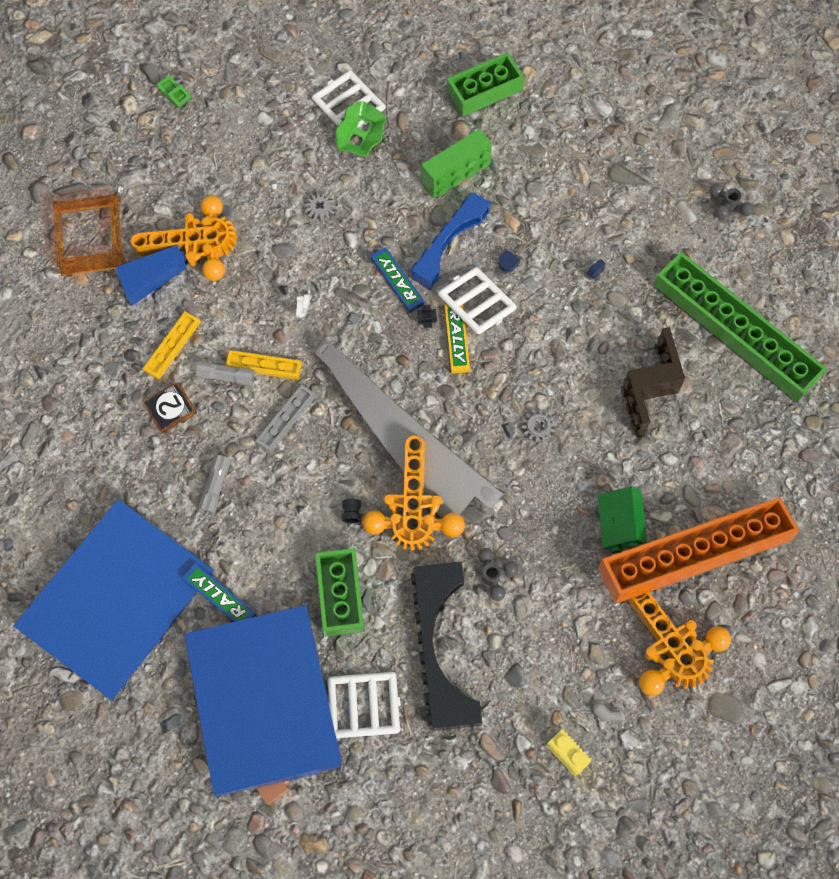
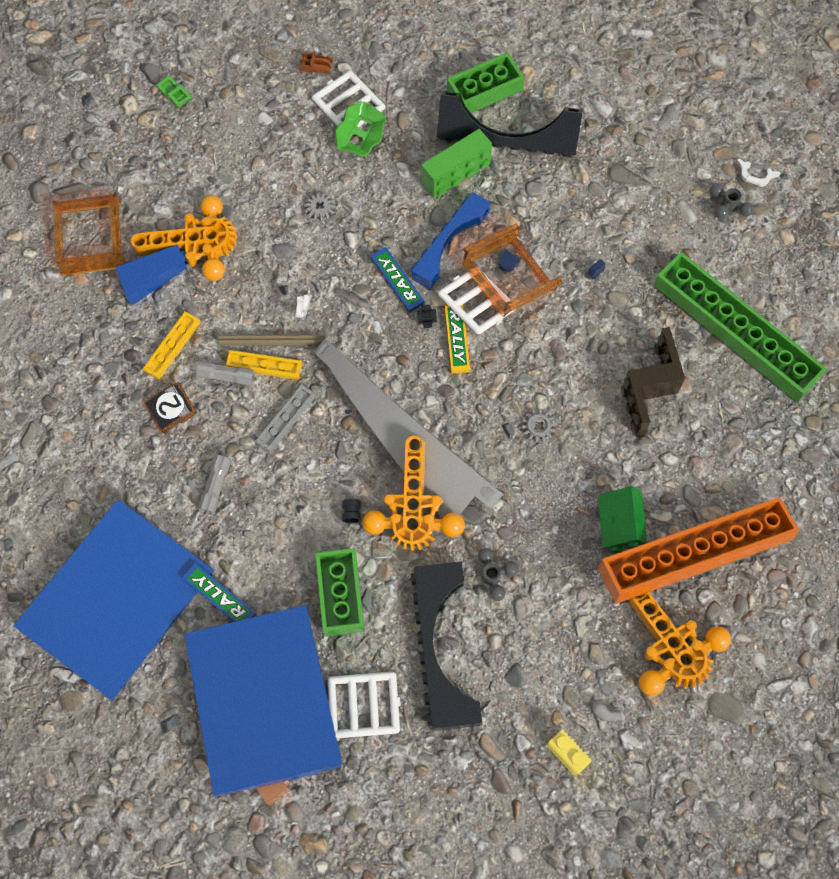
(271, 340): none -> dark tan axle
(315, 63): none -> dark orange arm
(492, 243): none -> clear orange piece
(556, 137): none -> black arch
(754, 180): none -> white helmet

